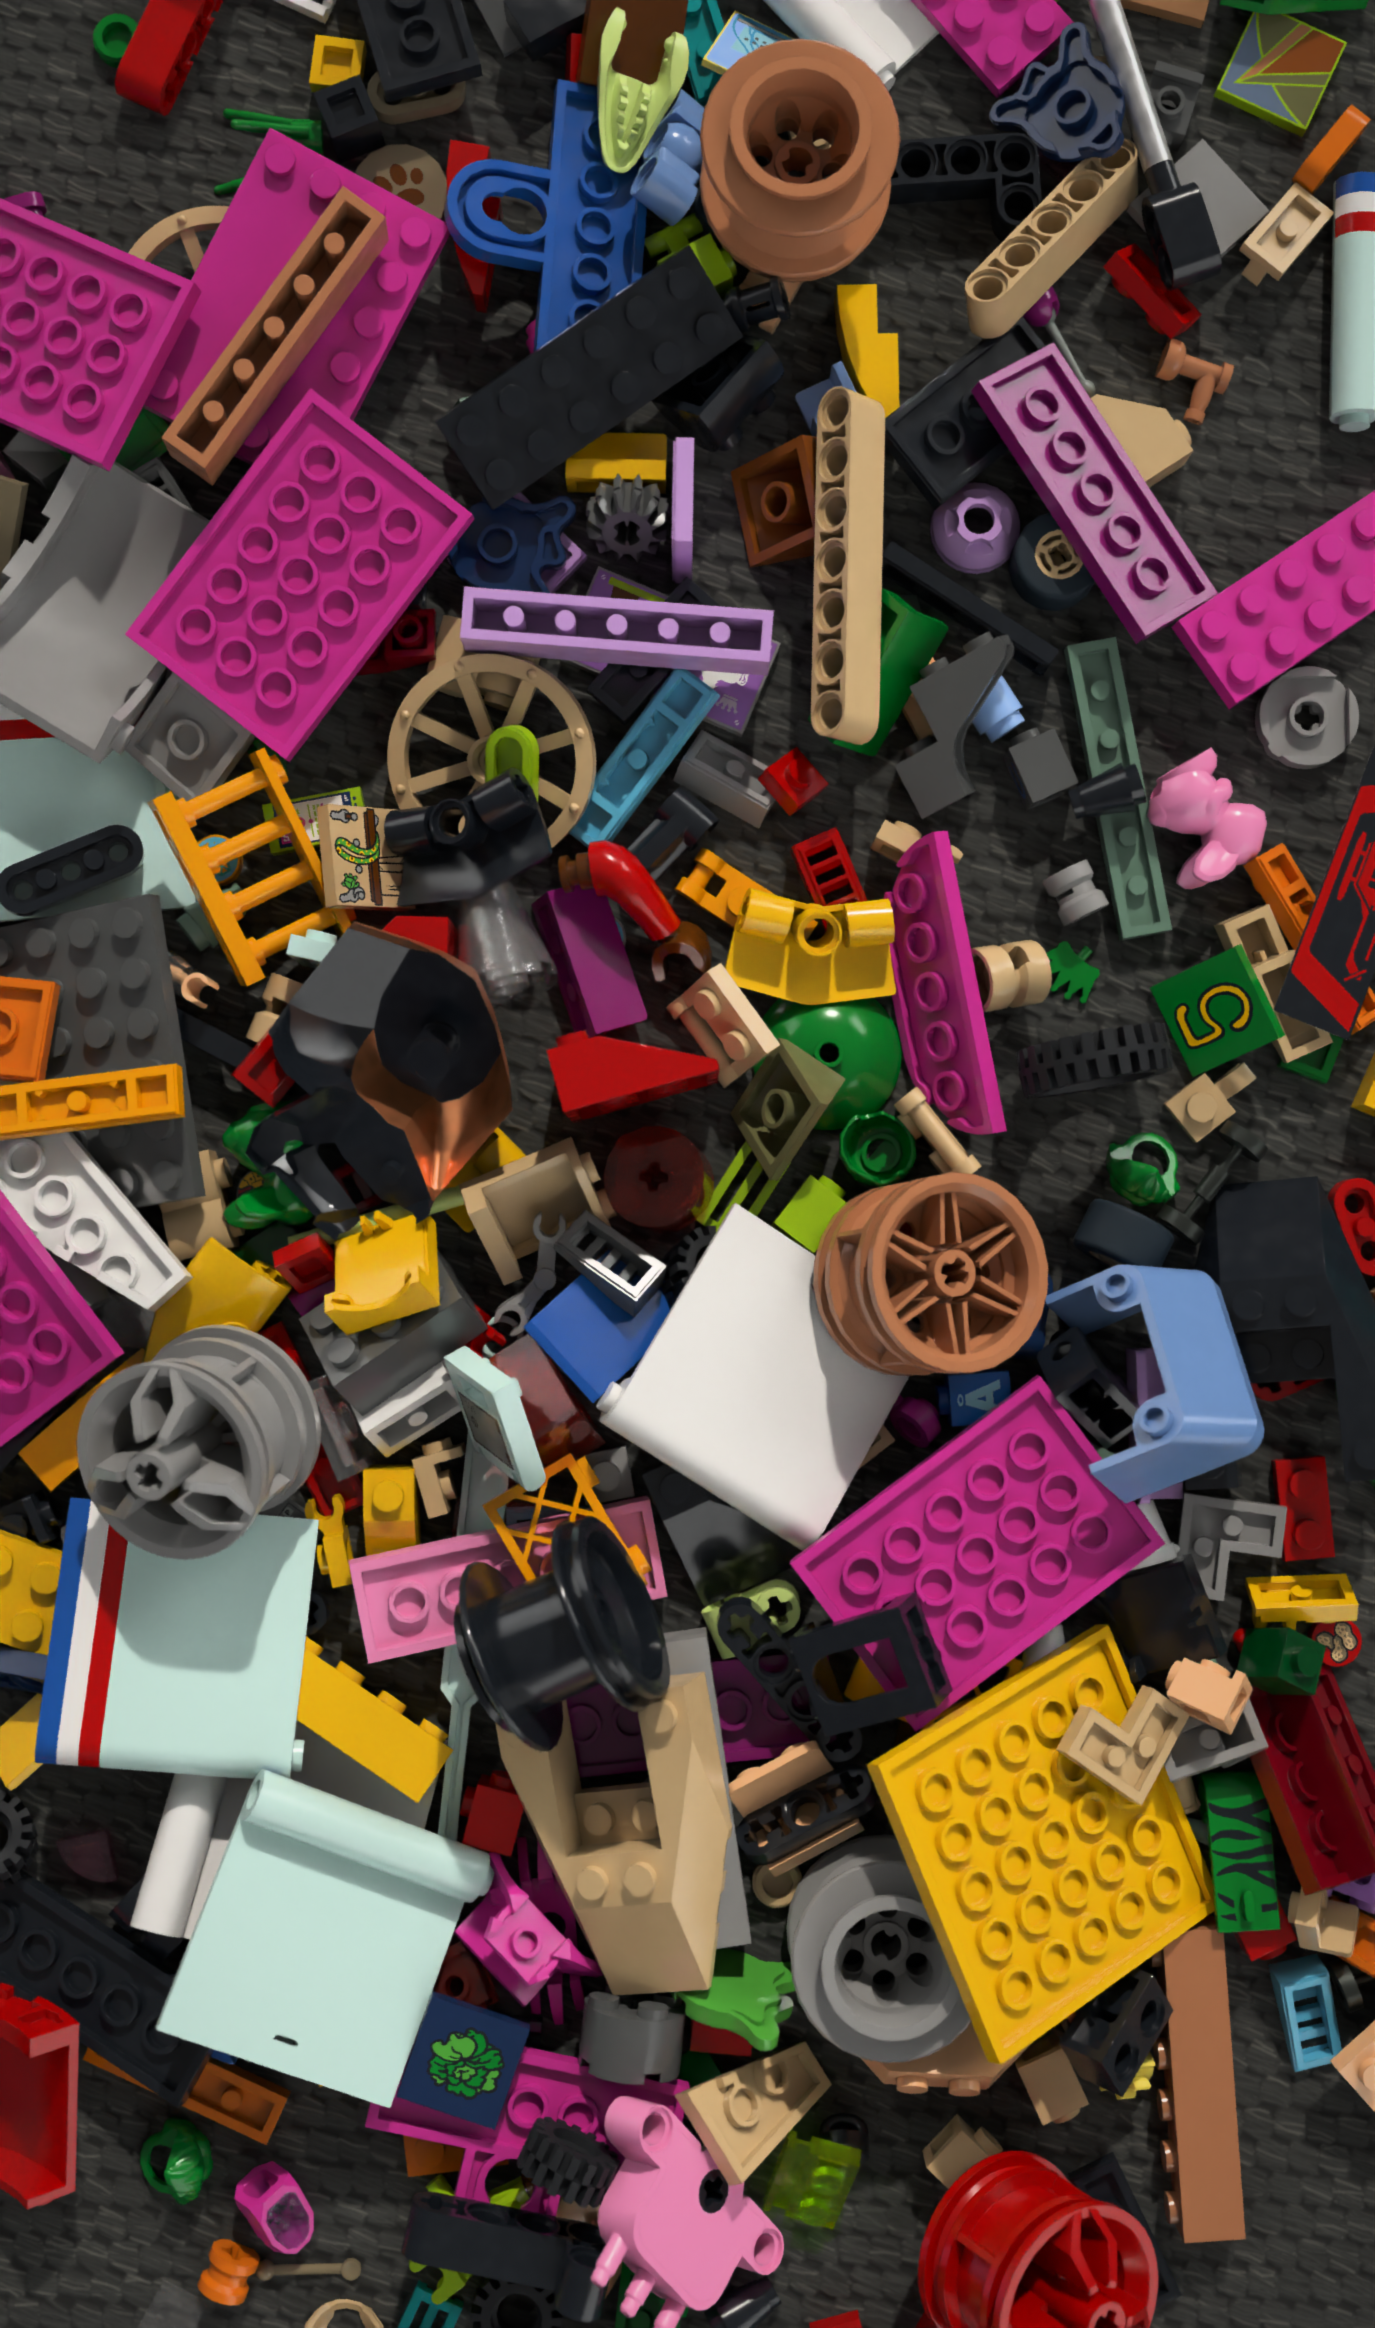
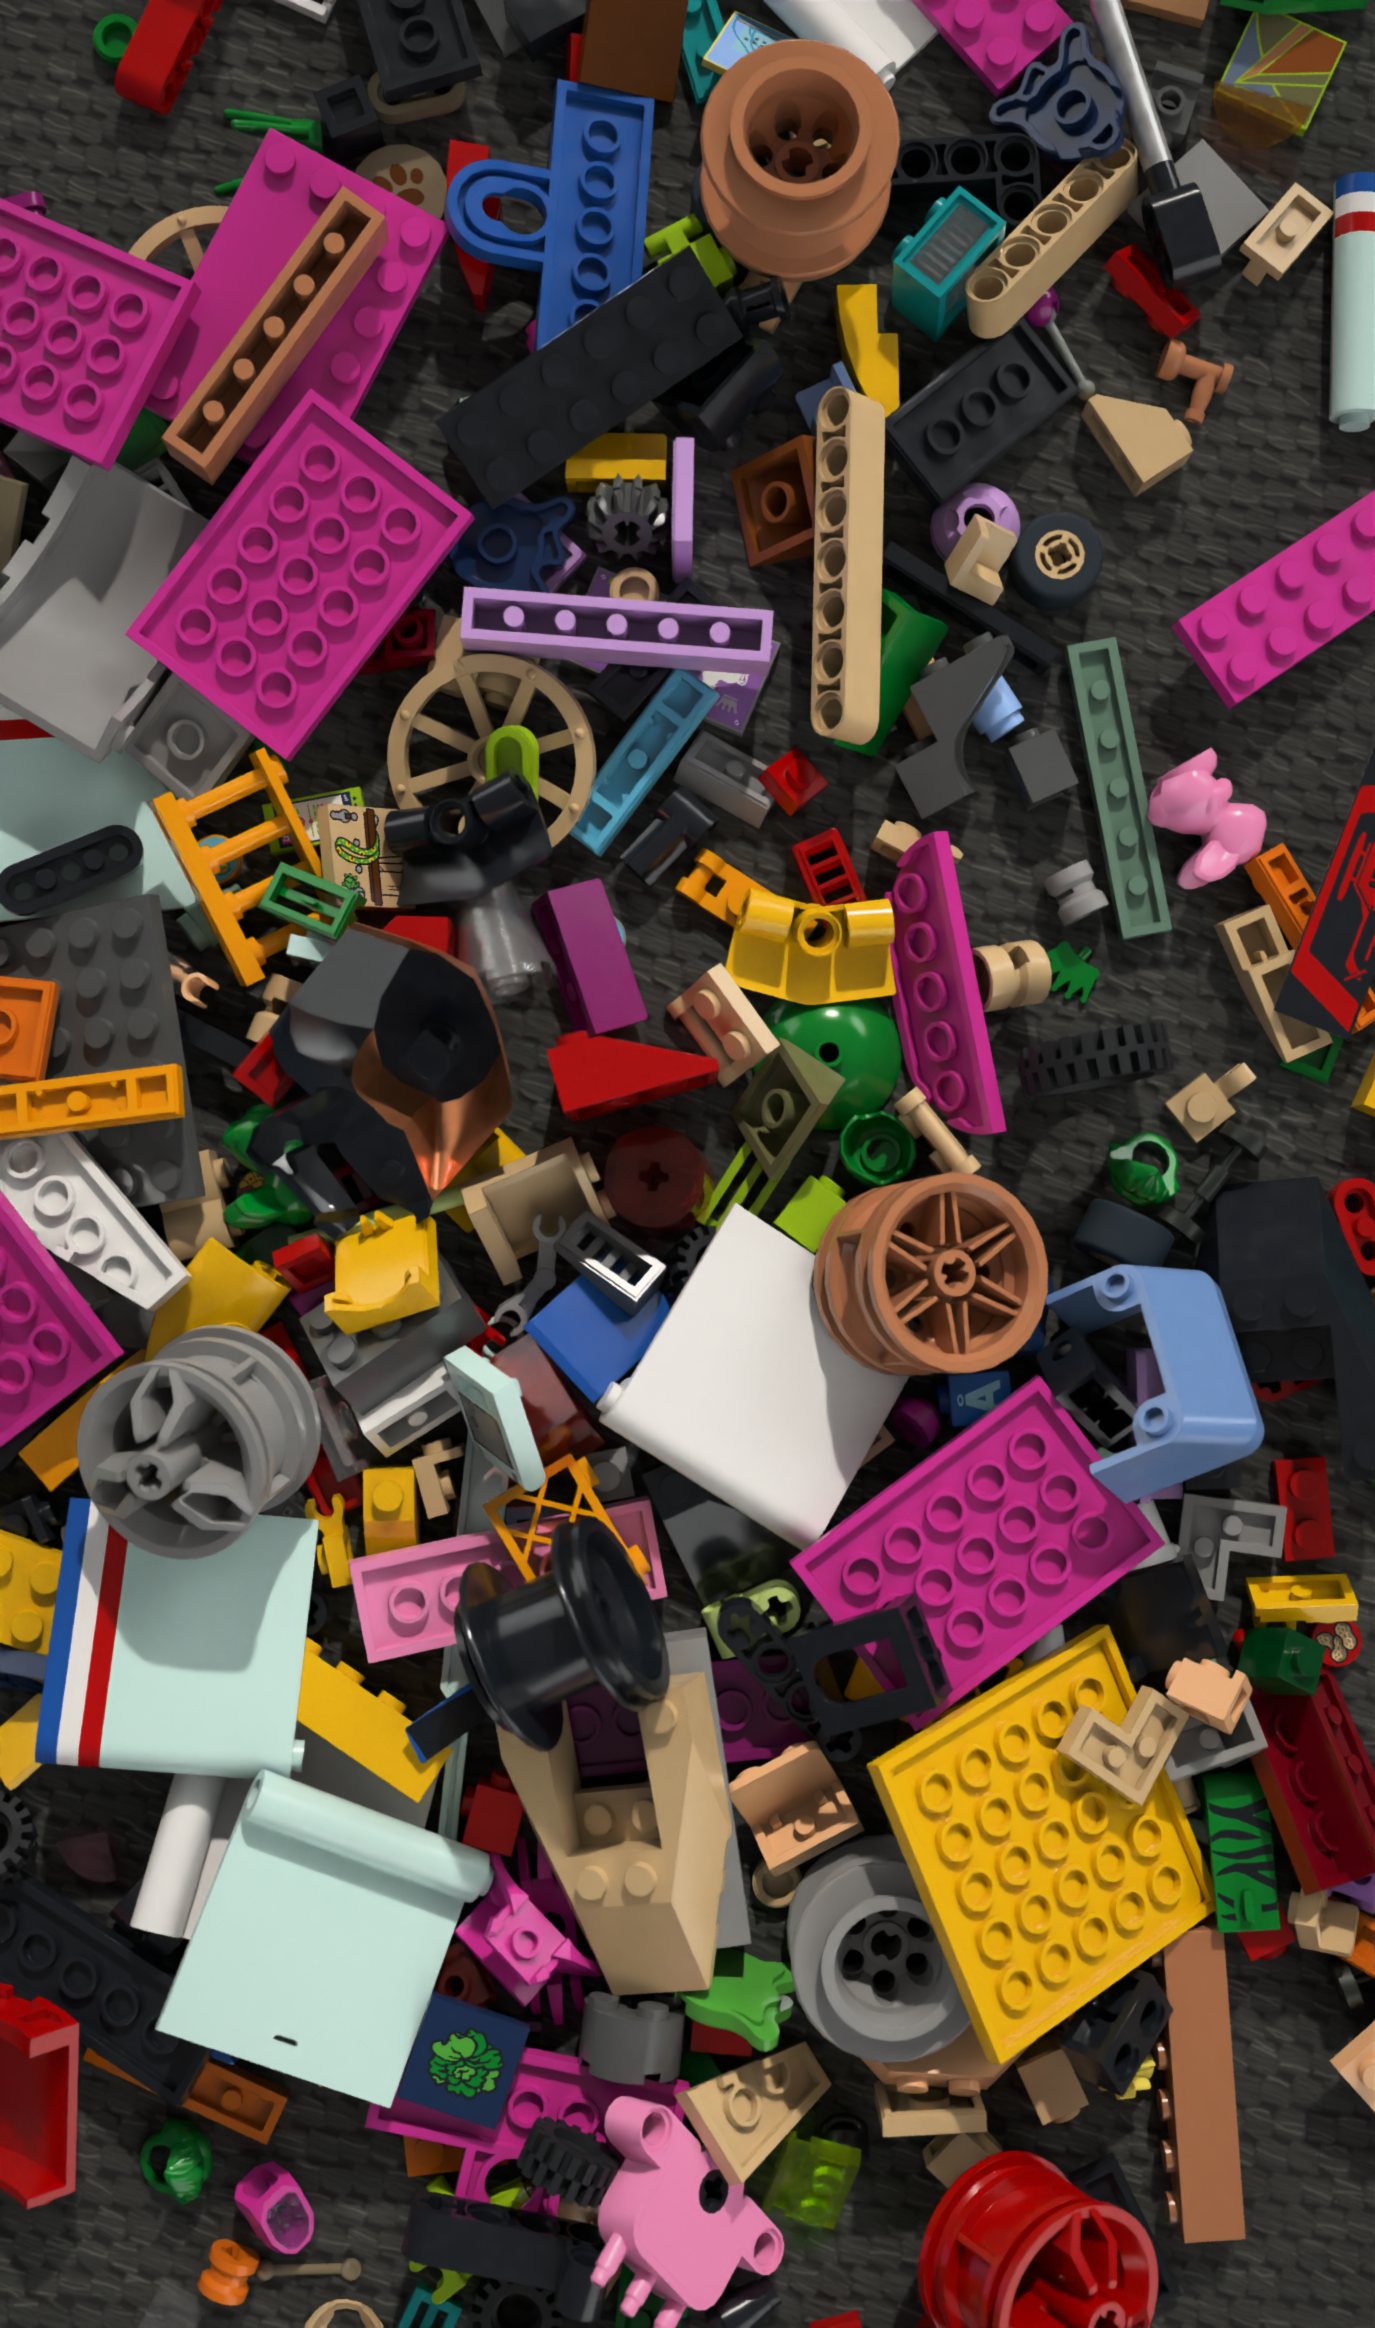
(336, 60): yellow plate -> none
(342, 916): none -> green tile
(445, 1723): none -> black sticker
(624, 879): red piece -> none
(629, 108): yellowish green animal -> none
(635, 584): none -> tan tile
(672, 162): medium blue piece -> none
(785, 1807): black beam -> none
(927, 2112): none -> tan tile
(937, 262): none -> teal piece
(978, 559): none -> tan panel
(1094, 492): plate -> none
(1108, 793): black cone -> none
(1217, 1010): green tile -> none
(1256, 116): none -> clear orange tile
(1297, 1981): medium azure slope -> none
(1326, 697): light grey plate -> none
(1331, 149): orange beam -> none

